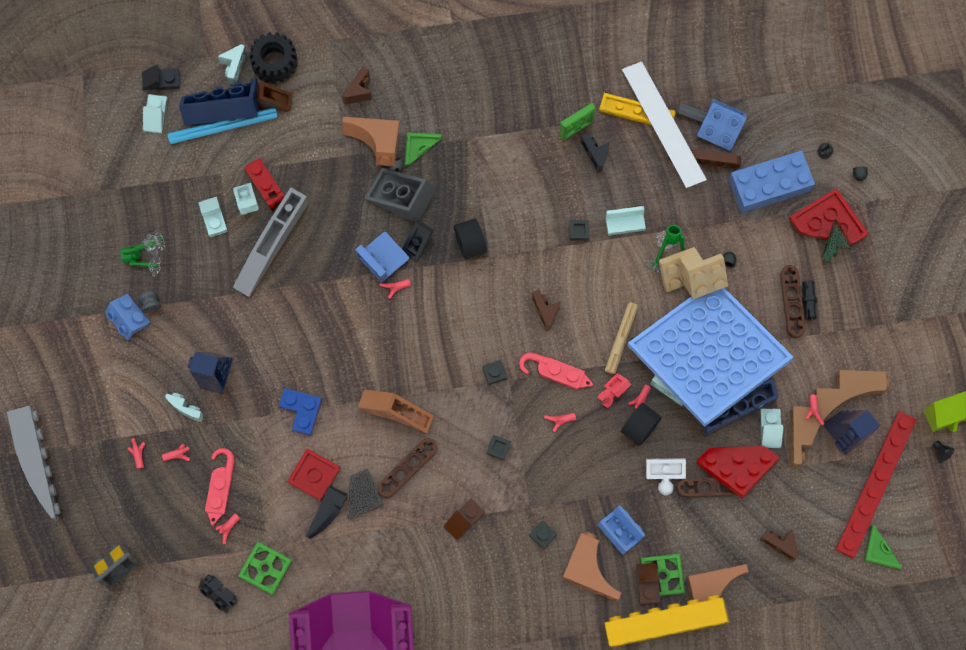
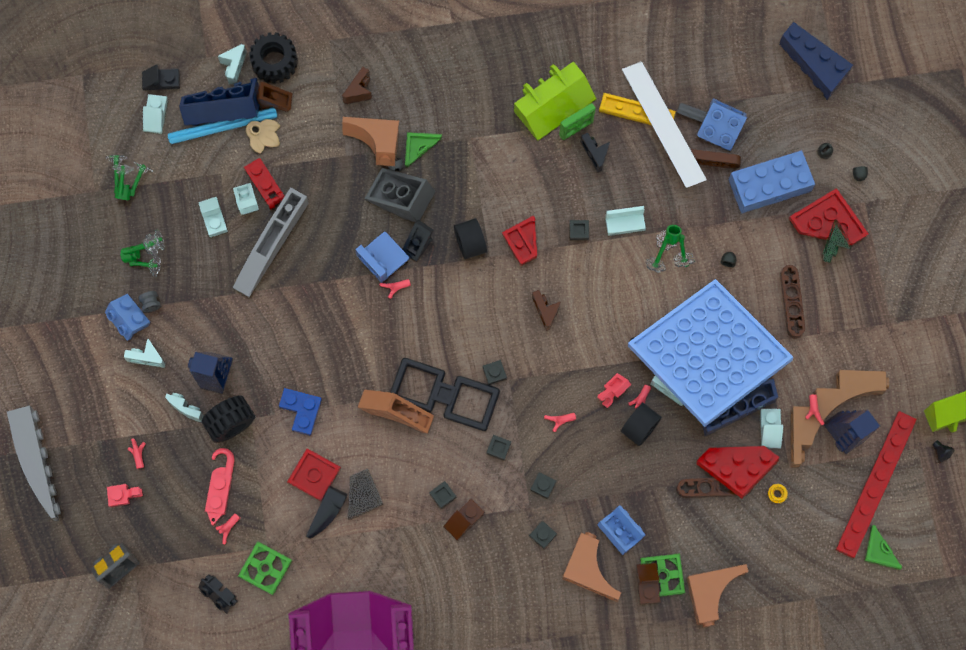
(120, 494): none -> coral plate
(122, 190): none -> plant
(149, 357): none -> light aqua slope
(178, 453): coral bar -> none
(228, 419): none -> black tyre
(265, 136): none -> tan plate
(405, 466): reddish brown beam -> none
(442, 495): none -> pearl dark grey plate
(447, 394): none -> black bar
(522, 240): none -> red wing
(543, 485): none -> pearl dark grey plate
(553, 100): none -> lime piece
(557, 371): coral plate -> none
(621, 338): tan axle -> none
(665, 469): white plate -> none
(666, 622): yellow brick -> none
(693, 272): tan bracket -> none
(783, 491): none -> yellow plate
(786, 547): reddish brown slope -> none
(809, 300): black pin -> none
(816, 59): none -> dark blue wedge

